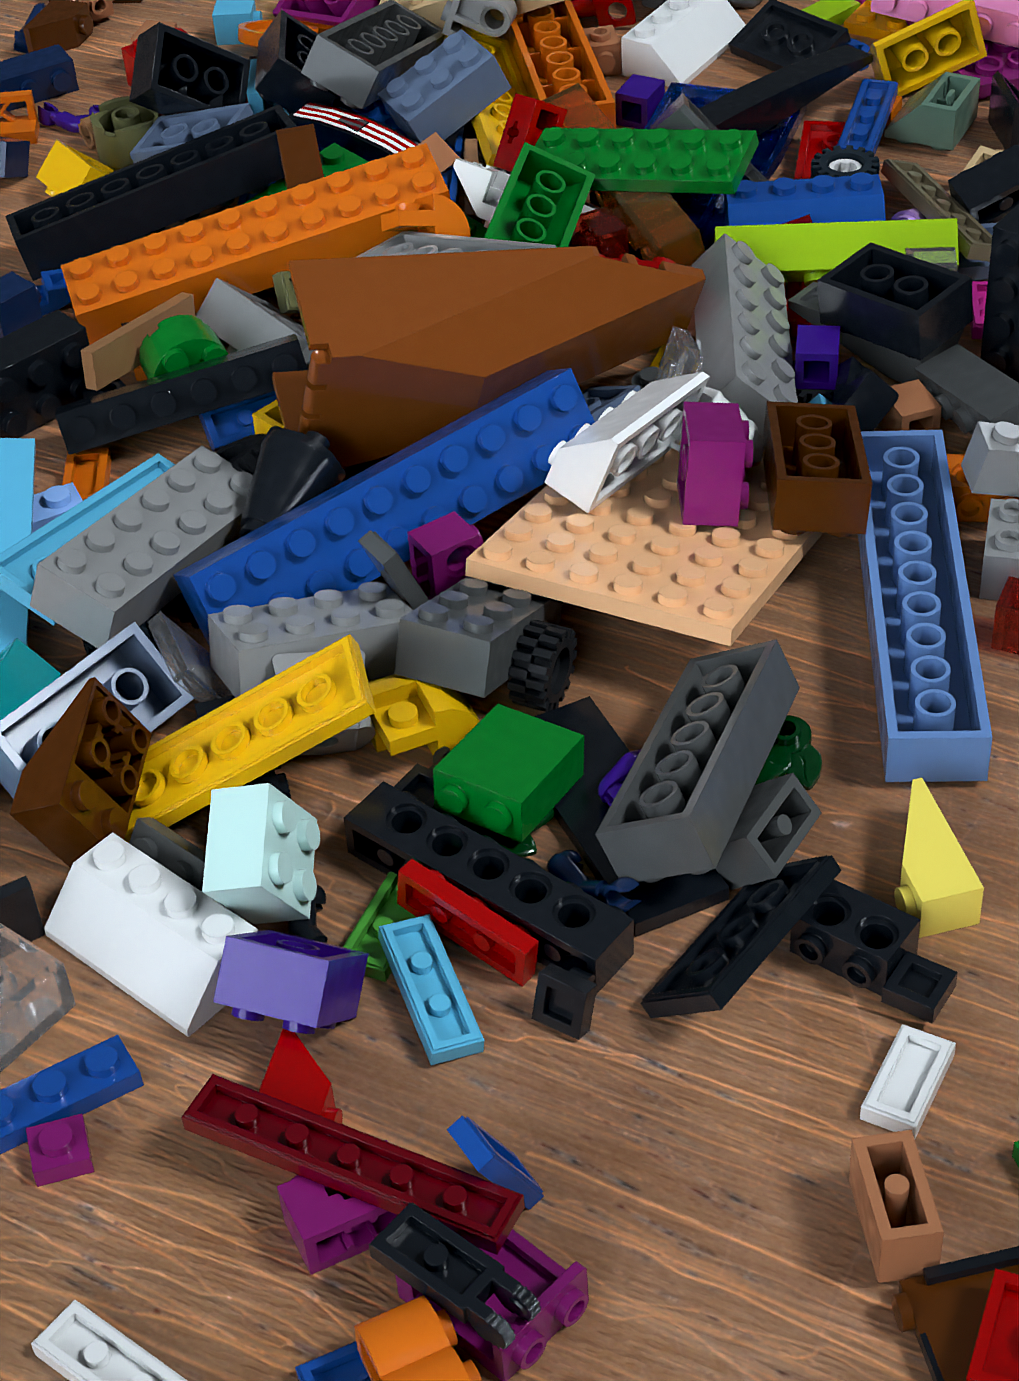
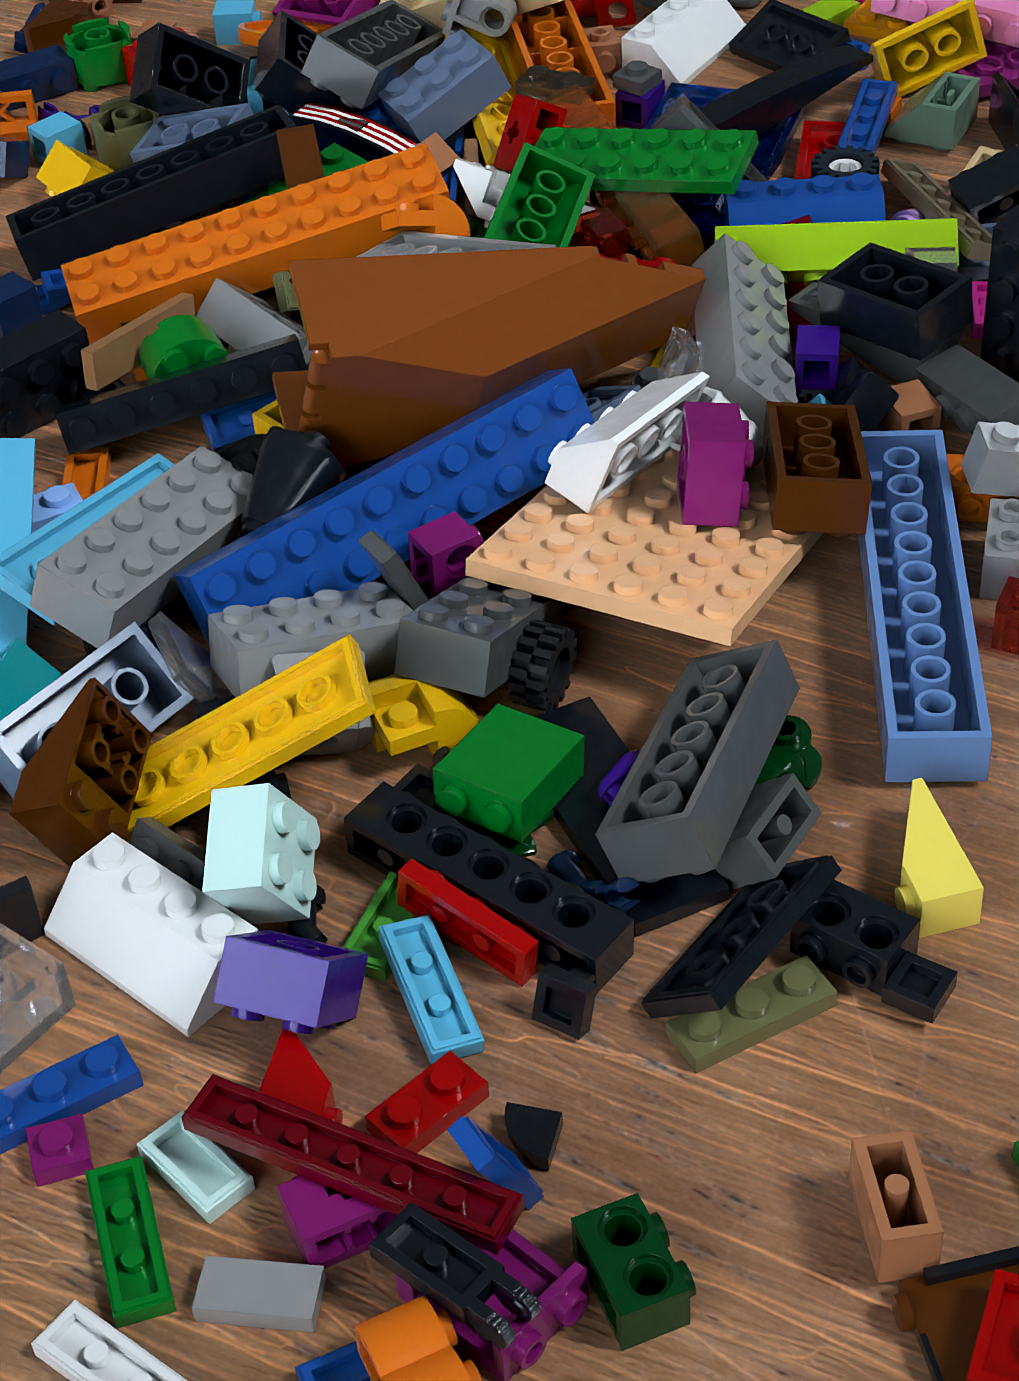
(59, 127): none -> medium azure brick
(98, 52): none -> green brick
(129, 1242): none -> green tile
(196, 1168): none -> light aqua tile
(259, 1293): none -> light grey tile
(428, 1104): none -> red plate
(533, 1132): none -> black tile
(542, 82): none -> clear smoke plate
(623, 1272): none -> dark green brick
(637, 78): none -> dark grey plate
(753, 1014): none -> olive plate
(908, 1080): white tile -> none

